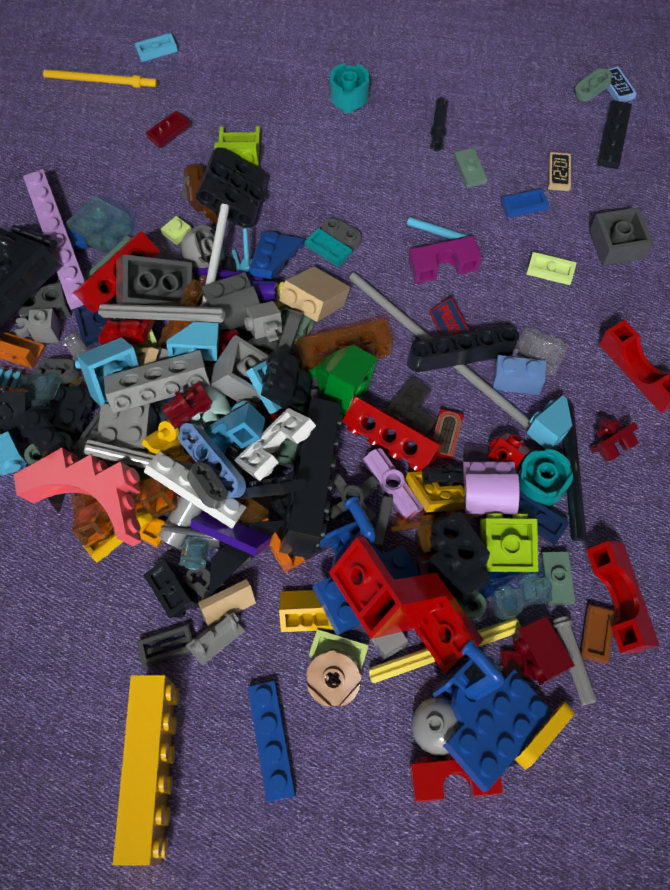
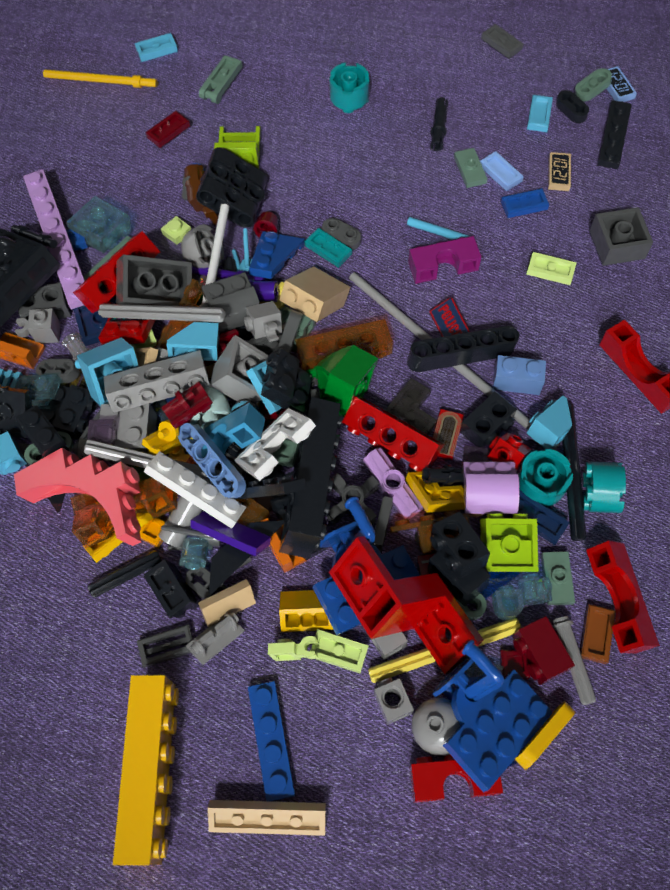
(102, 430): none -> clear purple tile
(124, 574): none -> black axle
(207, 485): dark grey beam -> none
(220, 79): none -> sand green plate
(266, 222): none -> dark red hat
(267, 817): none -> tan plate
(288, 650): none -> yellowish green plate
(335, 693): plate -> none
(393, 713): none -> light grey brick
(484, 418): none -> black brick
(501, 171): none -> light blue tile
(502, 41): none -> dark grey plate
(538, 346): clear brick -> none
(539, 113): none -> medium azure tile
(572, 106): none -> black beam
(604, 487): none -> teal brick
(606, 446): dark red hips -> none

